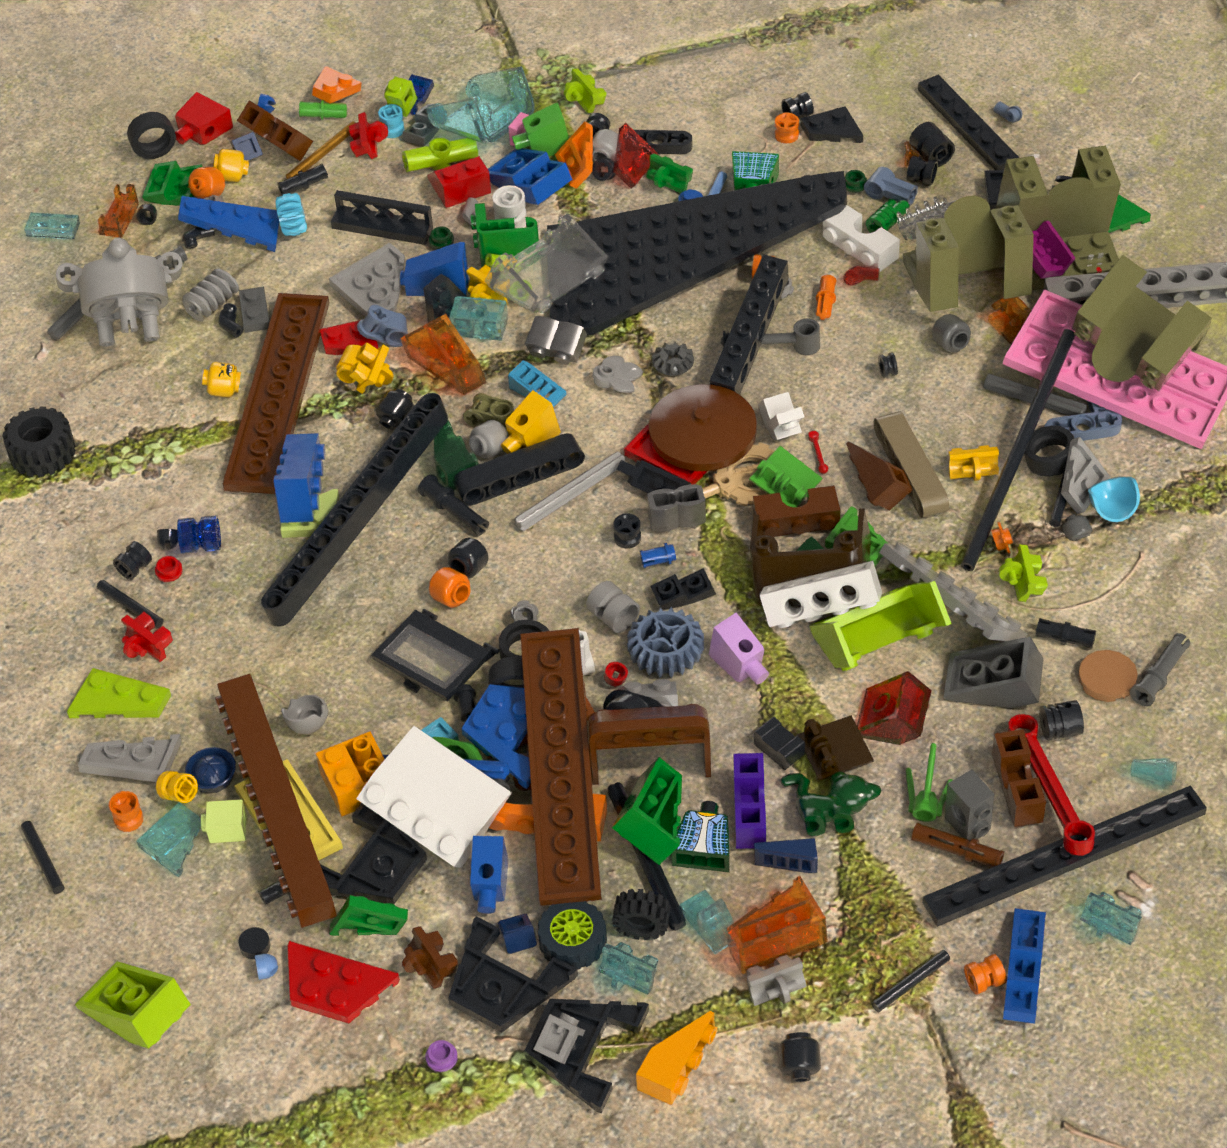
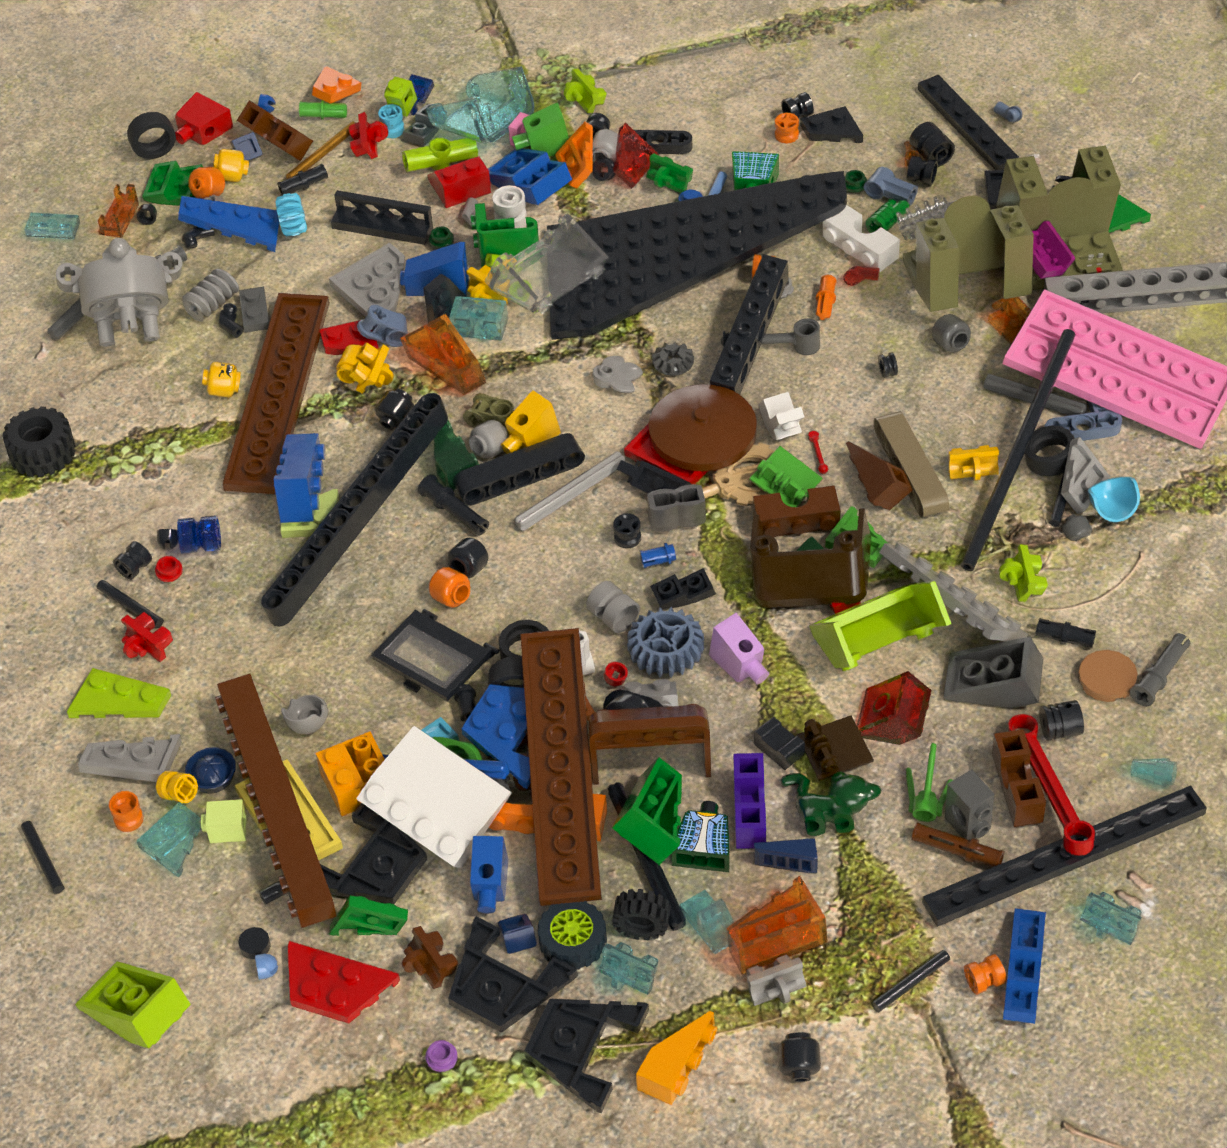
(524, 606): light grey plate -> none
(525, 373): dark azure slope -> none
(555, 339): flat silver brick -> none
(558, 1037): light grey bracket -> none
(860, 577): white brick -> none
(1002, 538): orange plate -> none
(1135, 331): olive piece -> none

